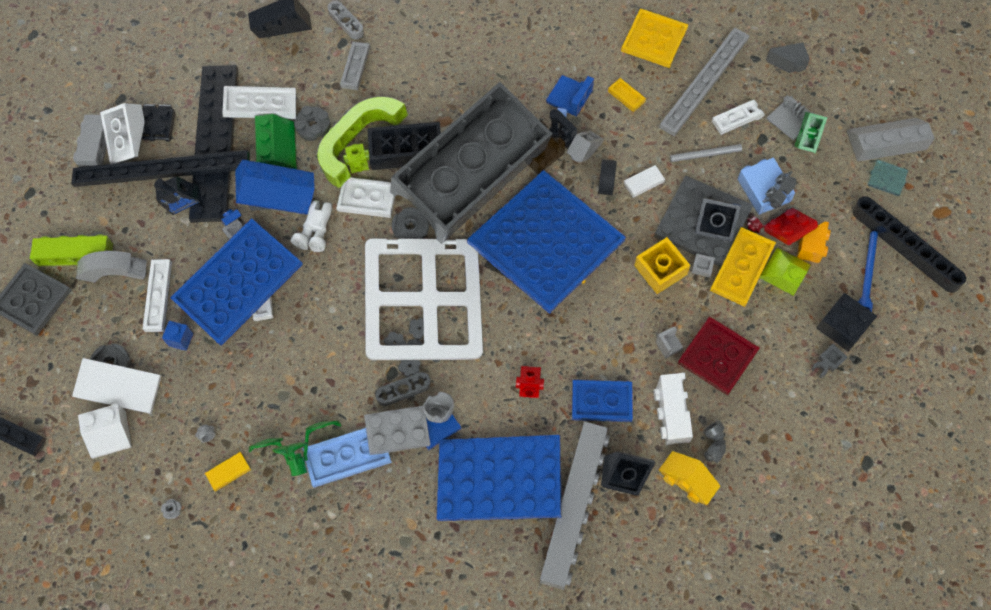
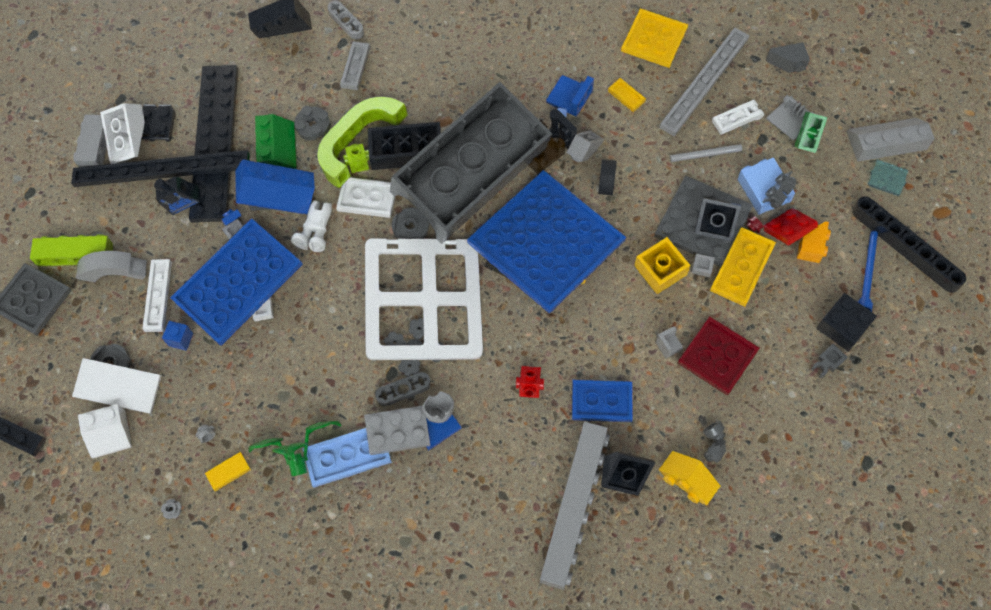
(256, 101): white plate -> none
(499, 478): blue plate -> none
(644, 181): white tile -> none
(673, 409): white wedge -> none
(785, 271): lime slope -> none

